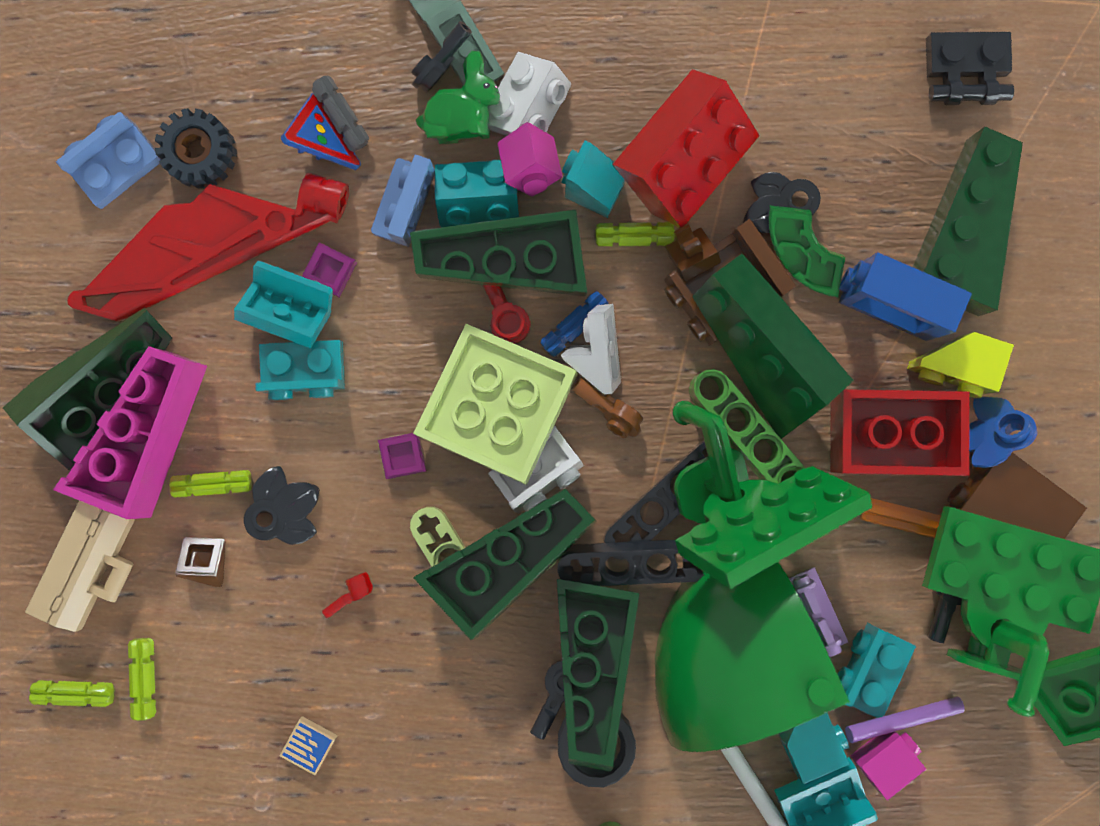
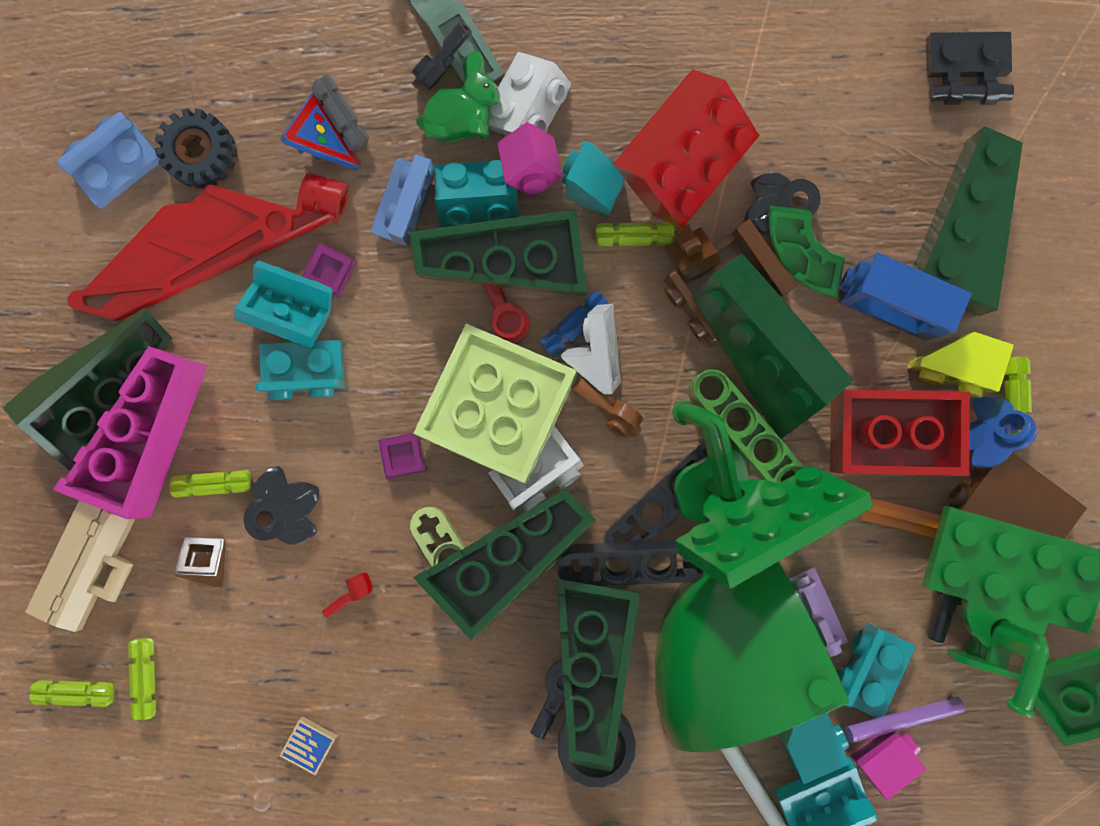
(1018, 387): none -> lime axle

